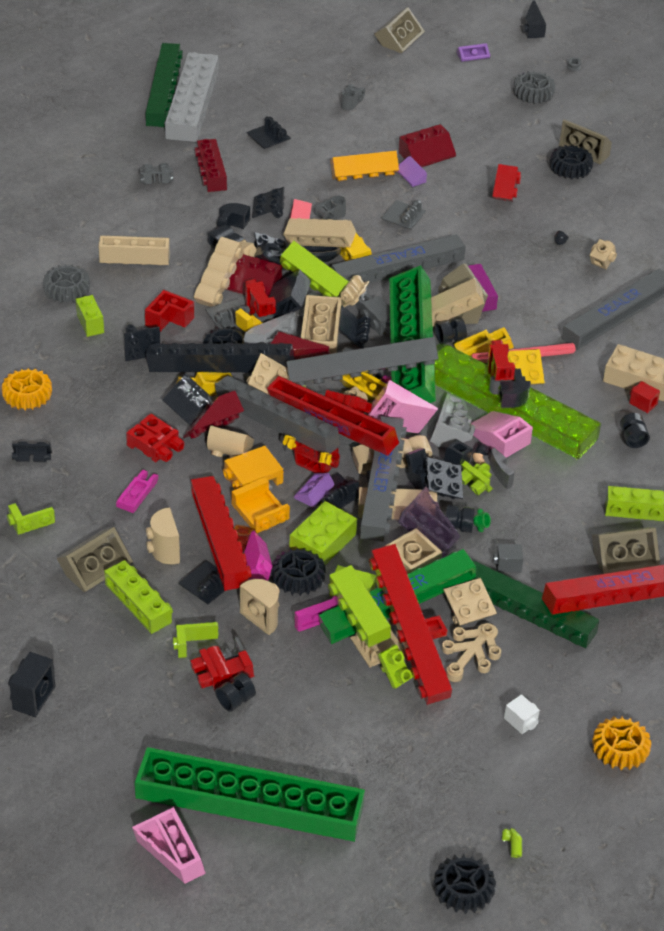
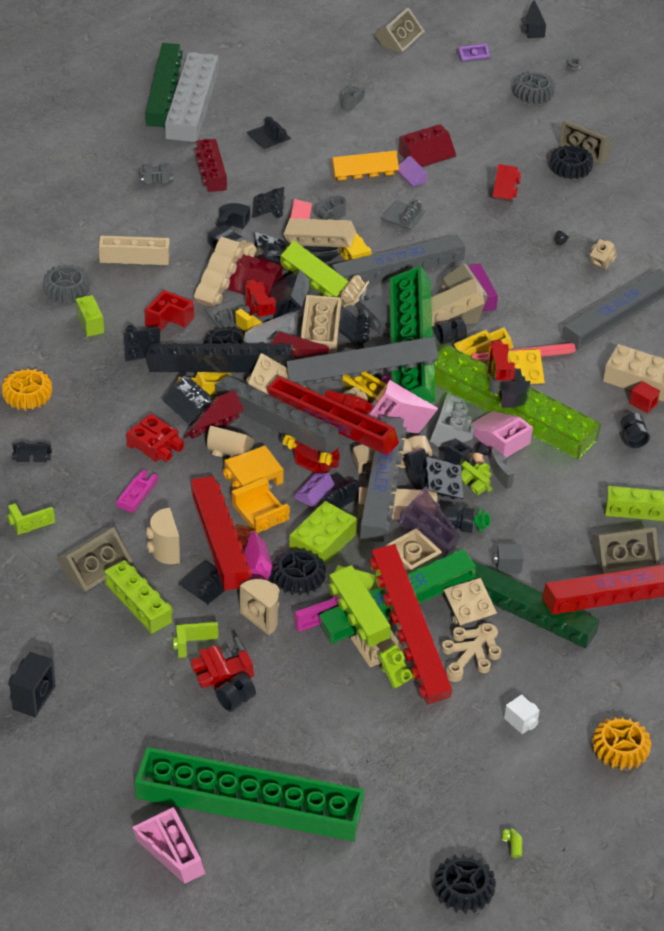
(436, 627): red panel -> none

